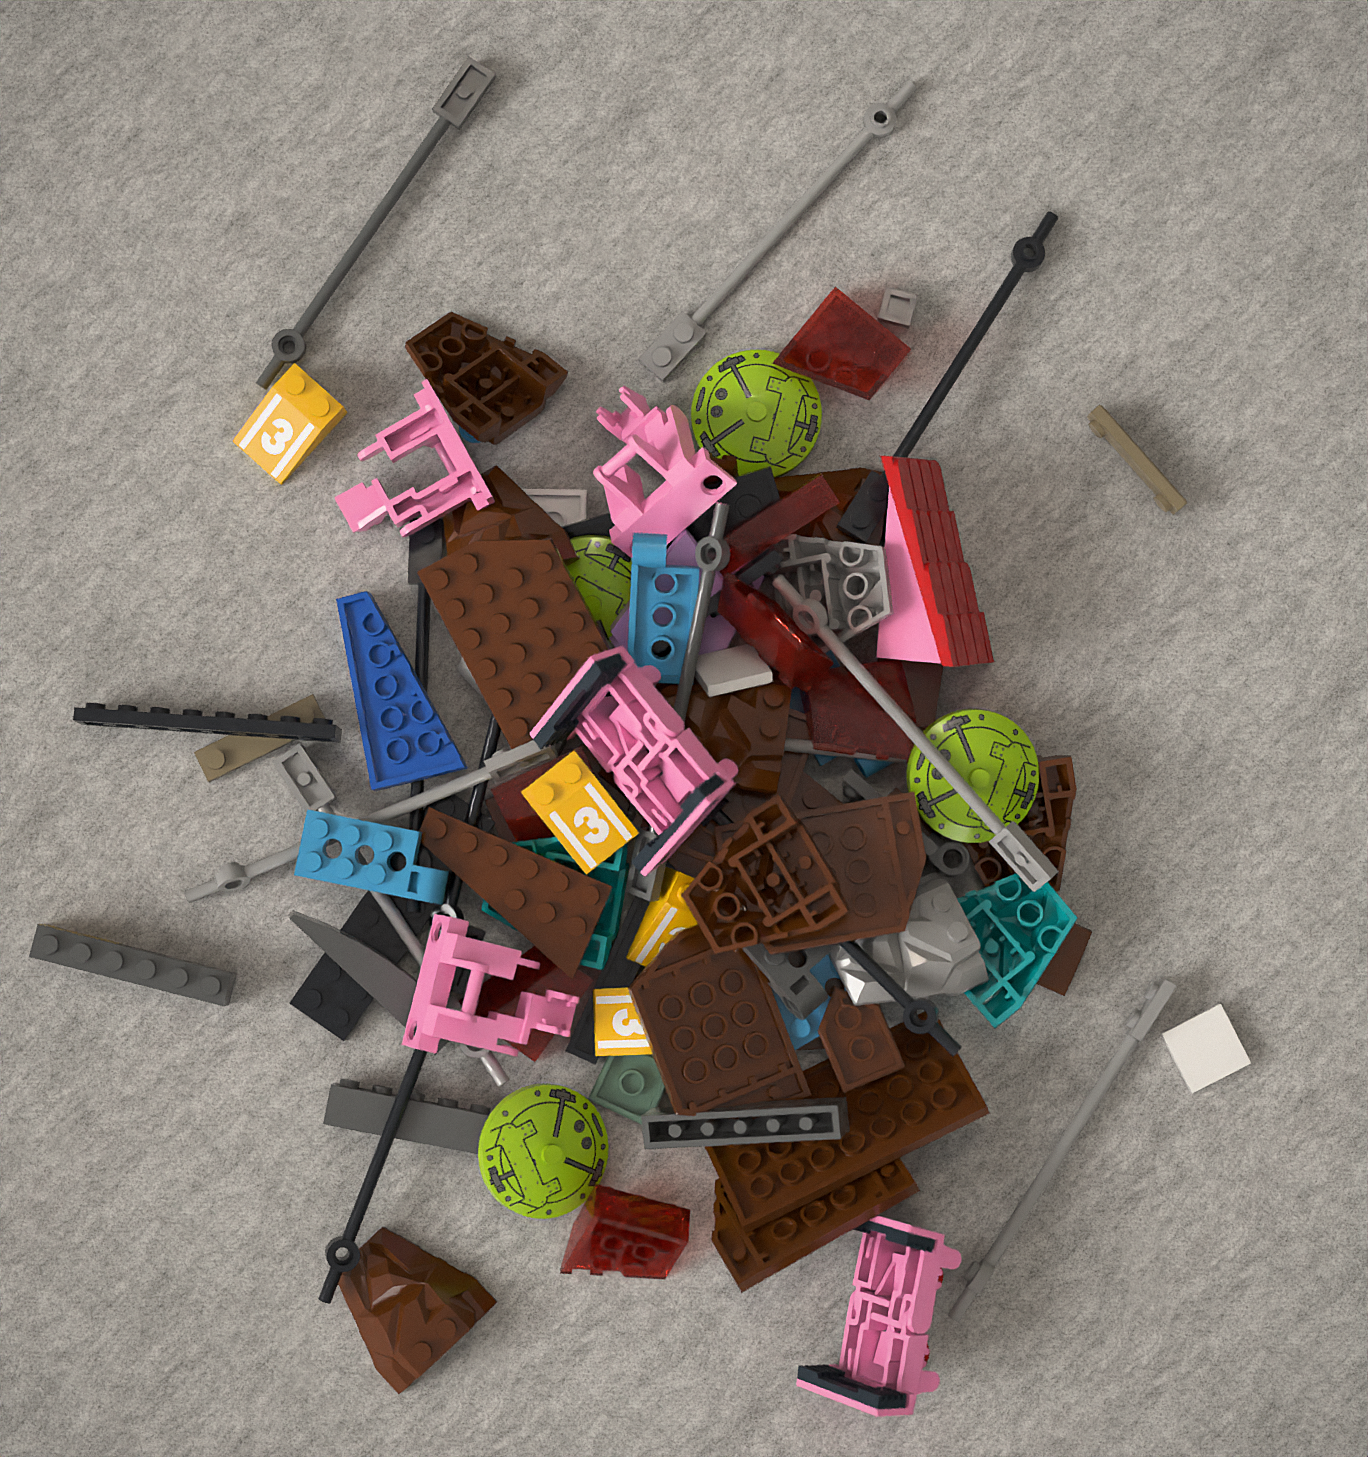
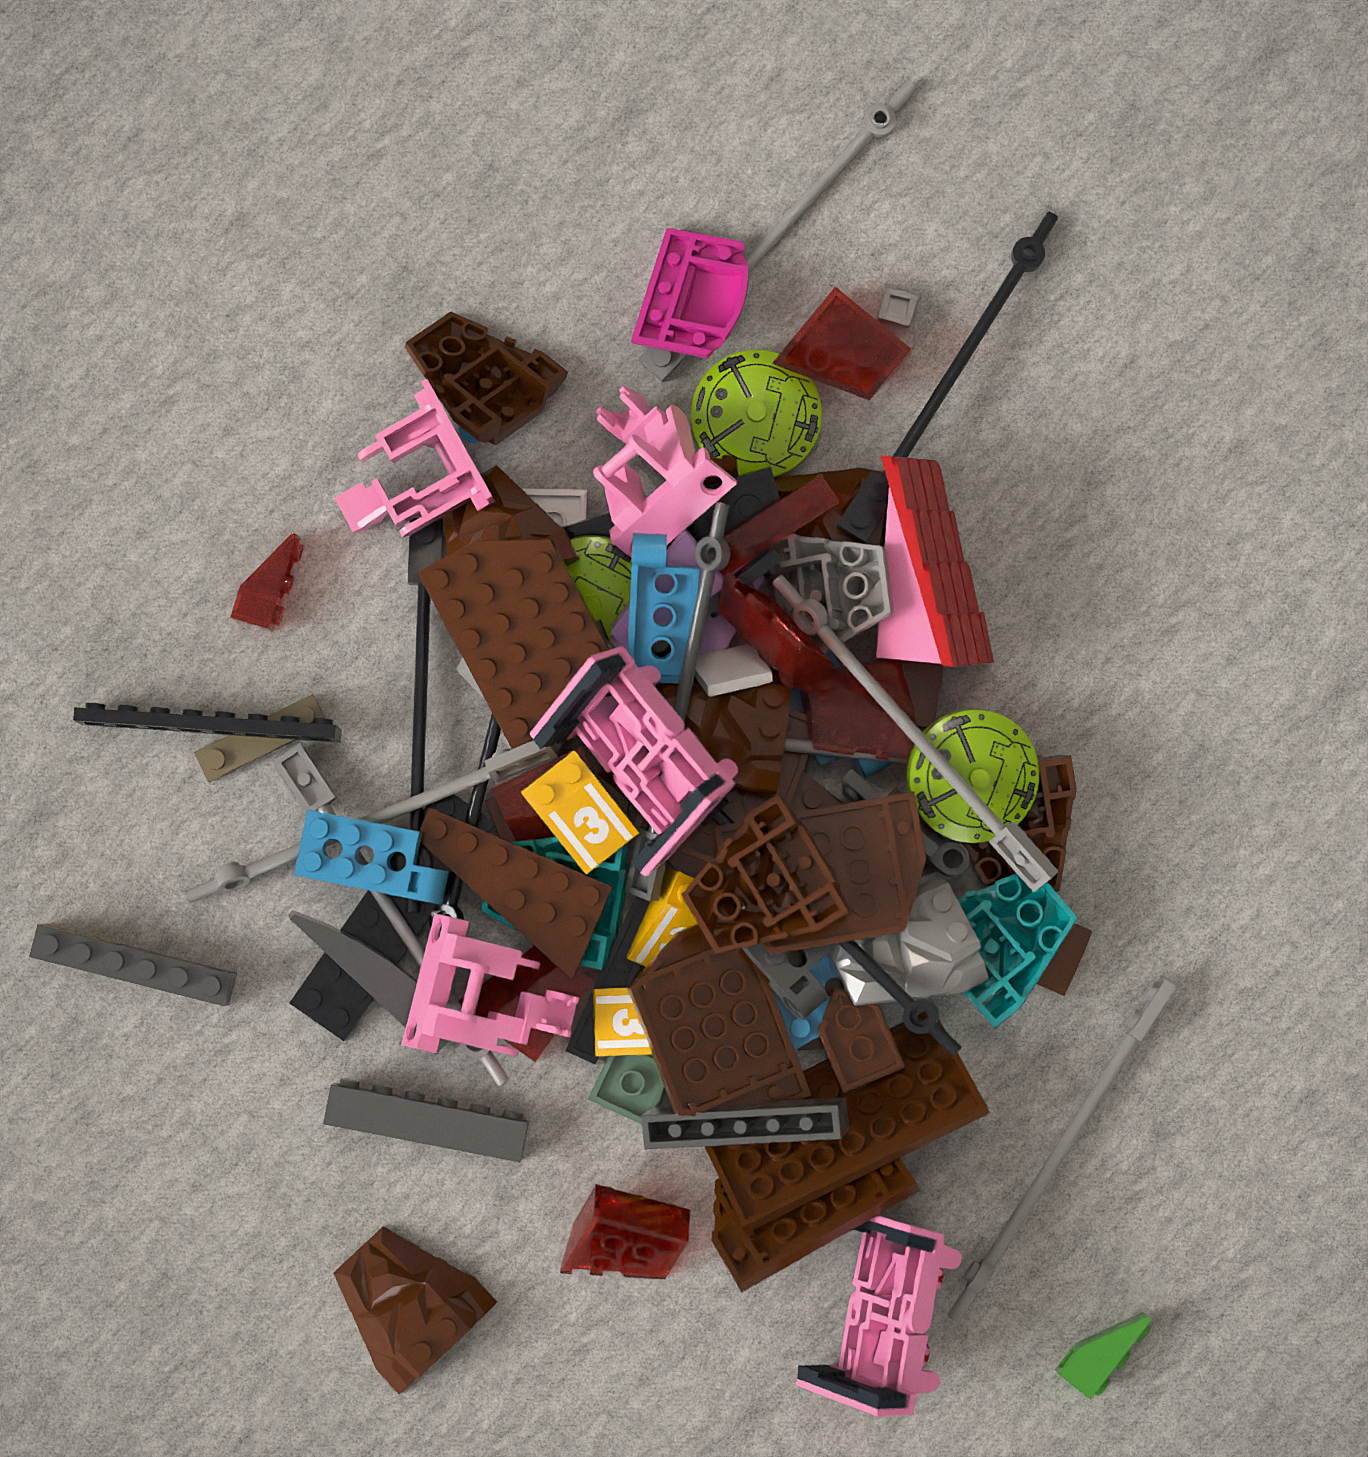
(263, 591): none -> clear red slope
(289, 424): yellow slope -> none
(347, 1240): black bar -> none
(396, 718): blue wing -> none
(452, 108): dark grey bar -> none
(543, 1150): lime dish -> none
(693, 294): none -> dark pink slope
(1096, 1357): none -> bright green slope
(1106, 426): dark tan plate -> none
(1205, 1048): white tile -> none

